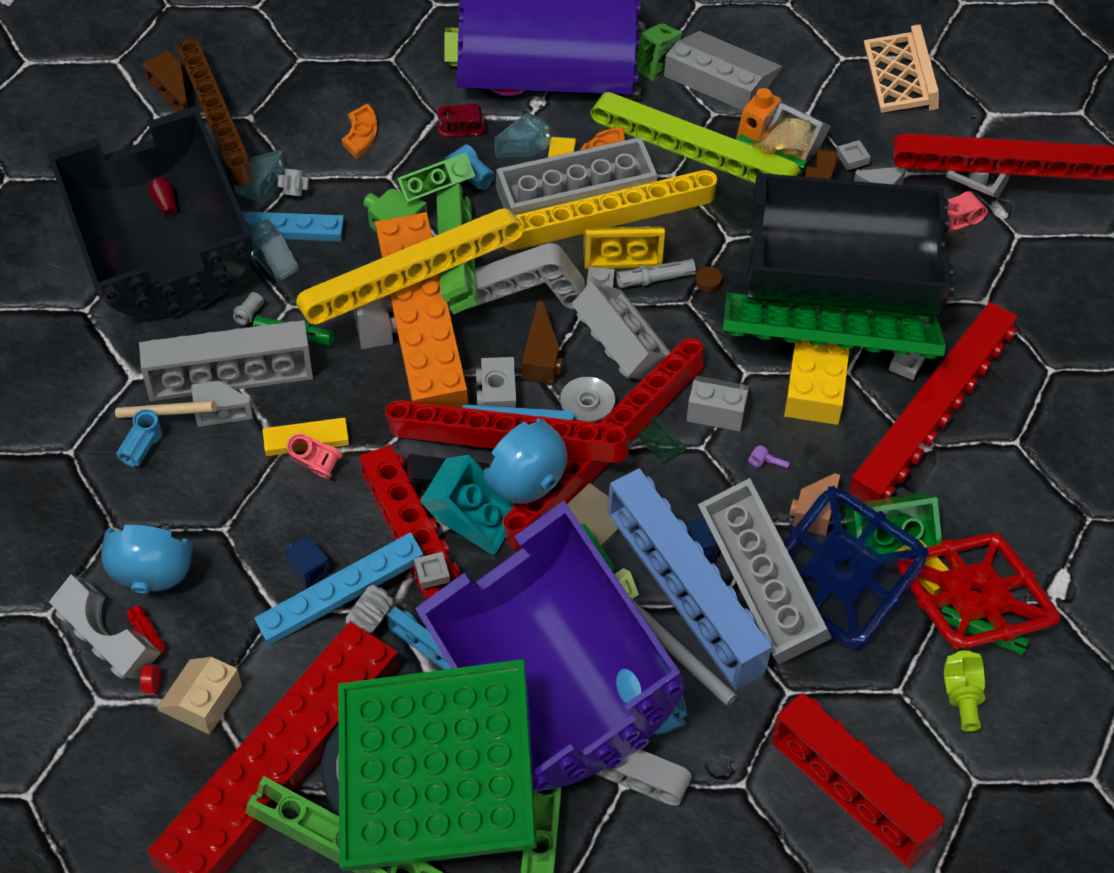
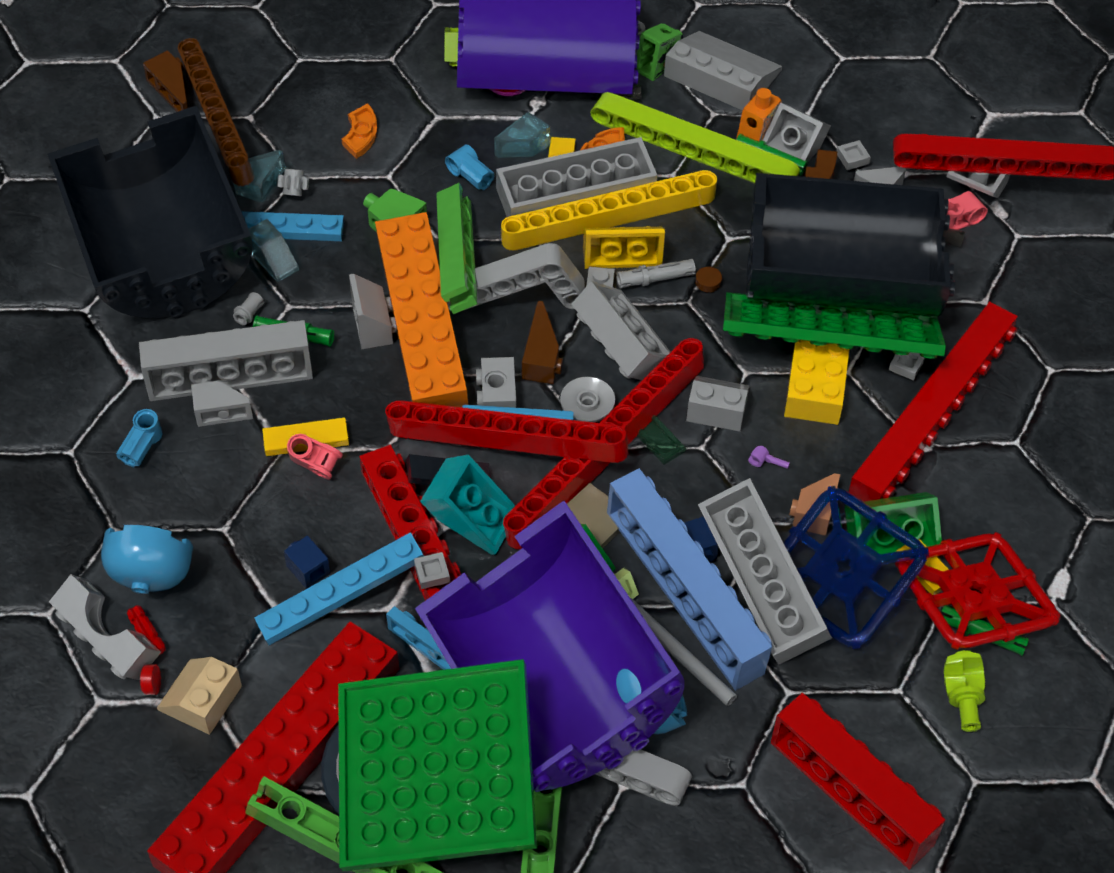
(163, 195): dark red cone -> none
(168, 409): tan bar -> none
(370, 608): light grey gear -> none
(409, 266): yellow beam -> none
(436, 177): bright green slope -> none
(462, 119): dark red piece -> none
(527, 463): dark azure cylinder -> none
(786, 135): clear yellow slope -> none
(920, 63): light nougat fence -> none

